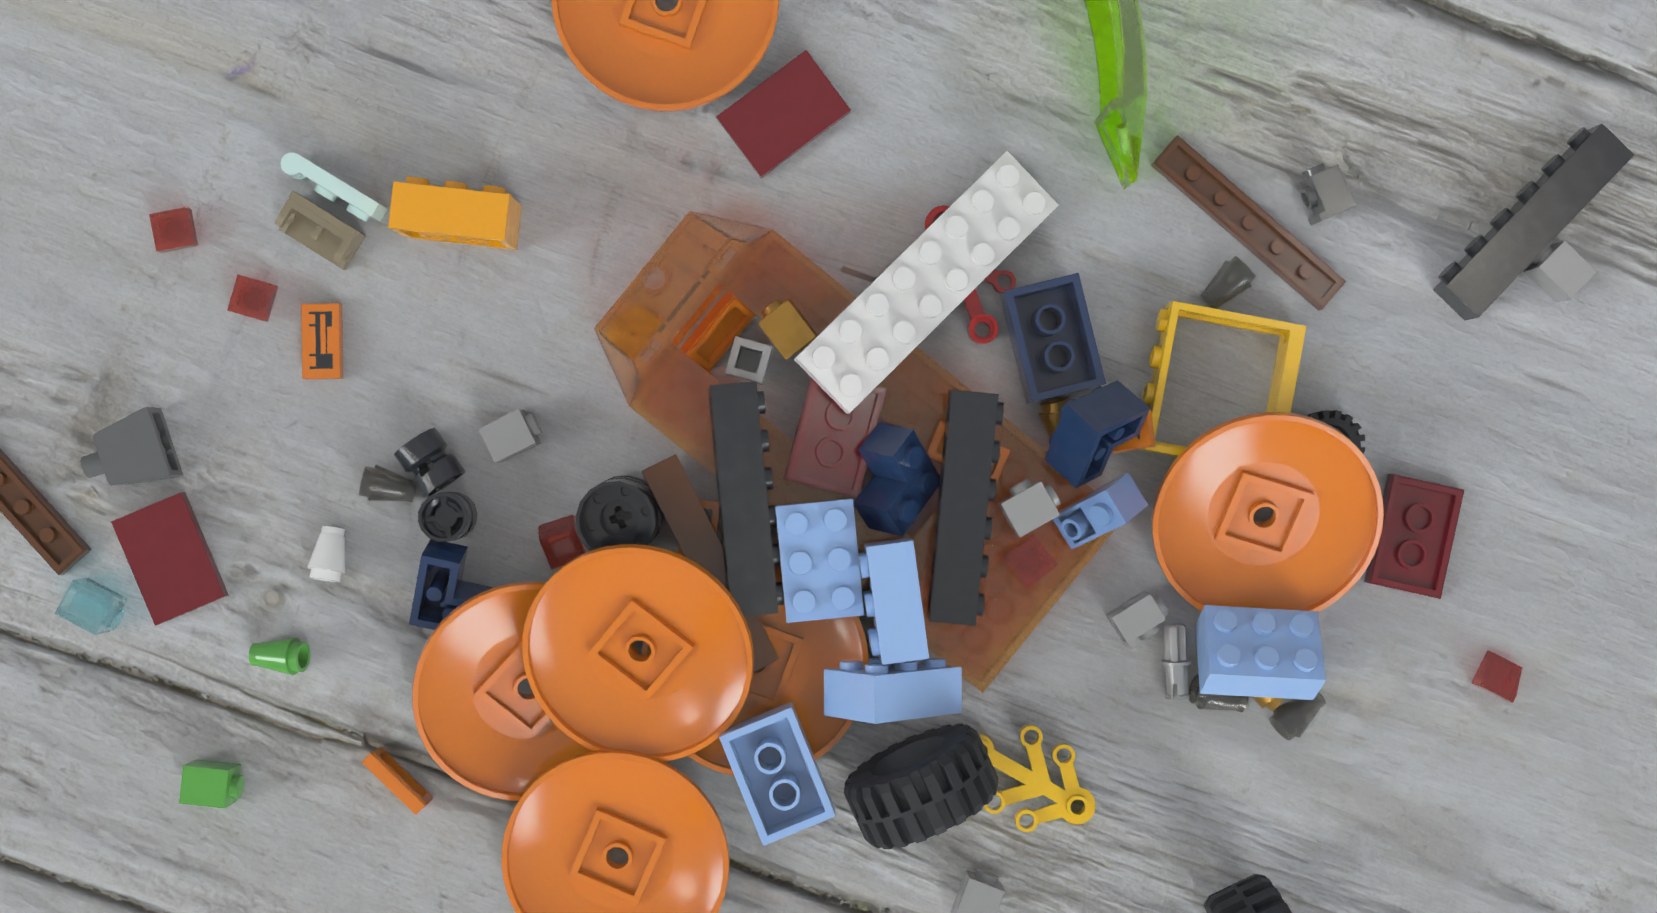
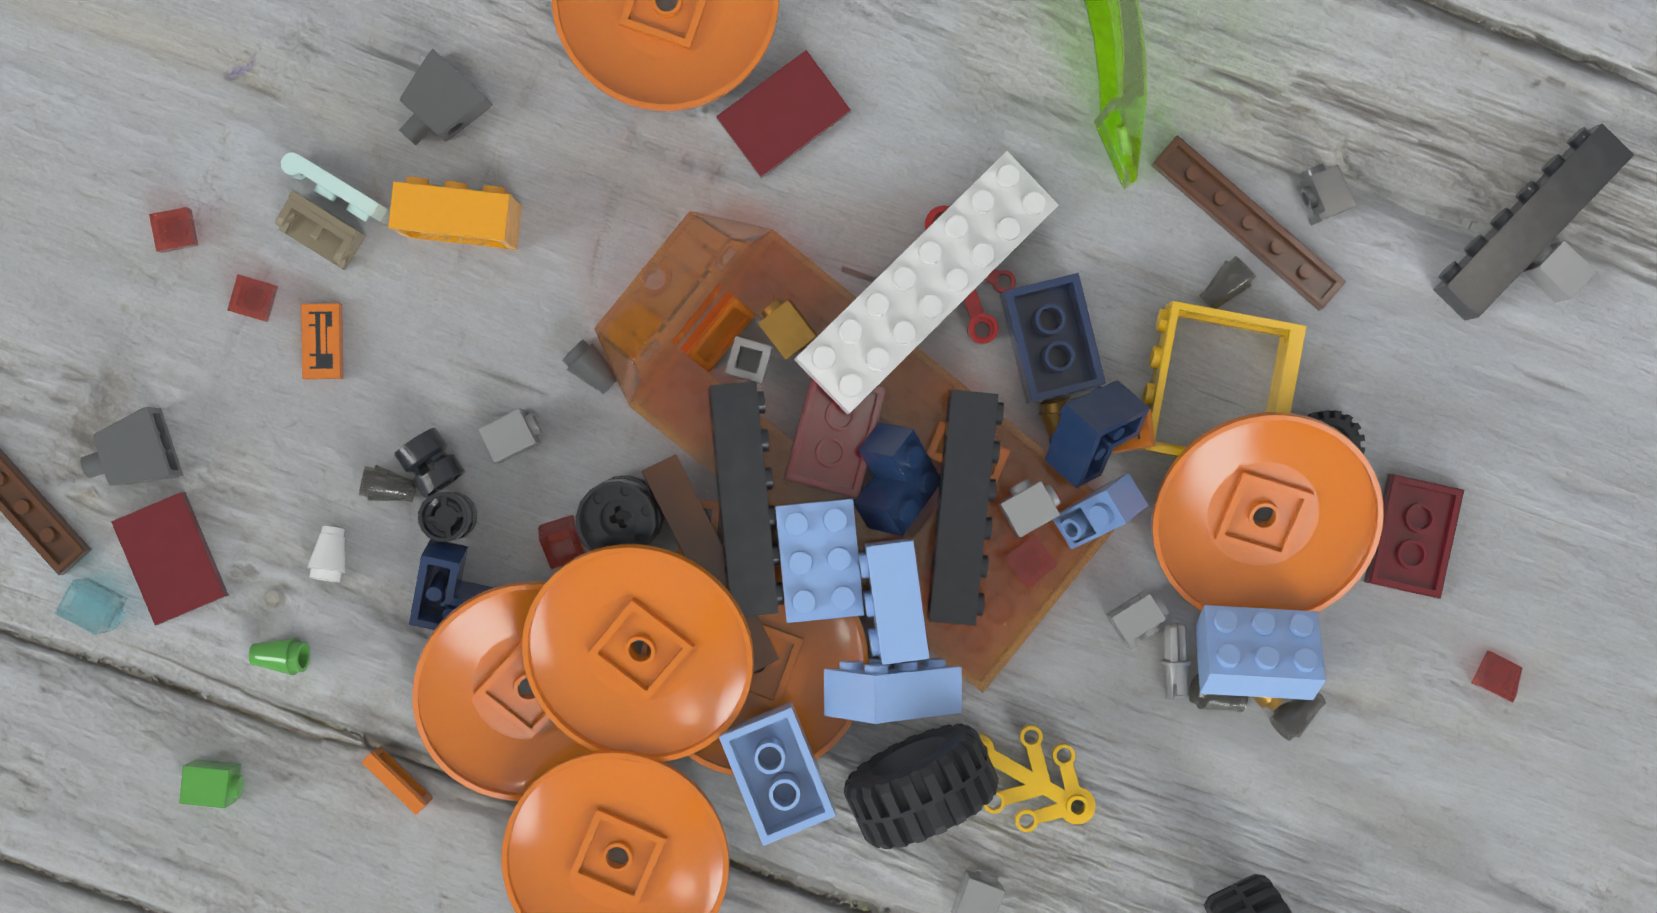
(440, 101): none -> dark grey torso
(590, 366): none -> dark grey cone

